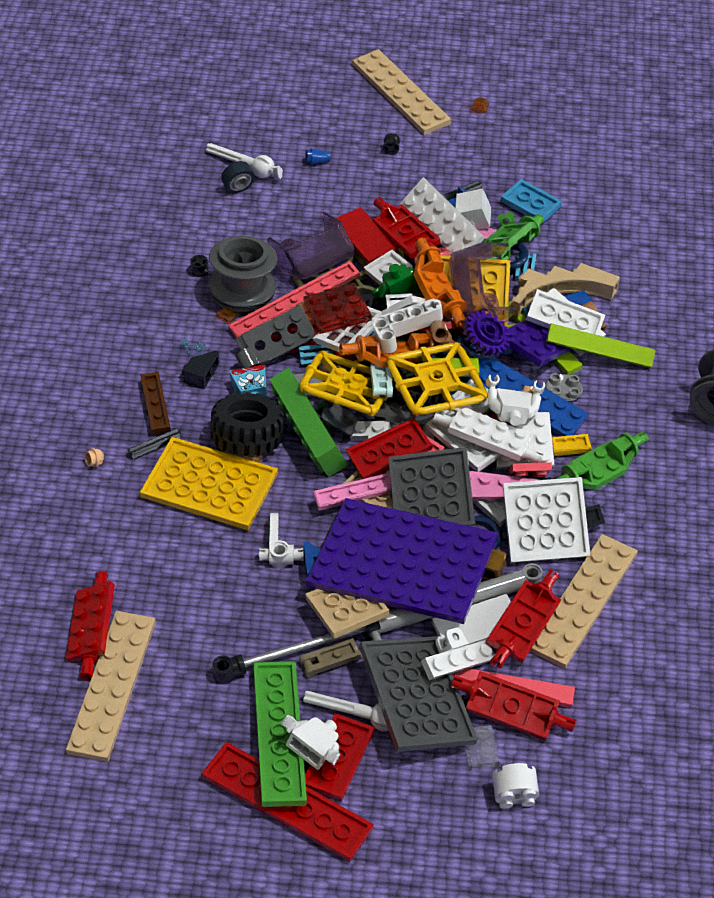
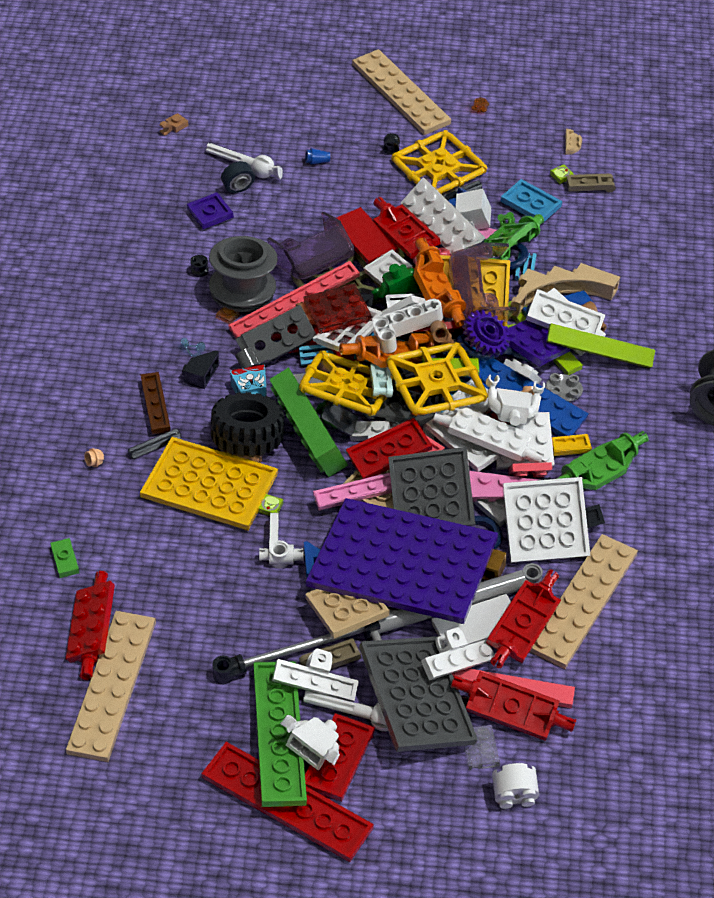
(64, 558): none -> bright green plate
(173, 123): none -> medium nougat plate
(210, 210): none -> dark purple plate
(270, 505): none -> tile
(316, 676): none -> white plate
(431, 162): none -> yellow plate
(526, 370): none -> white plate
(560, 173): none -> lime tile
(572, 142): none -> tan tile
(590, 182): none -> dark tan plate

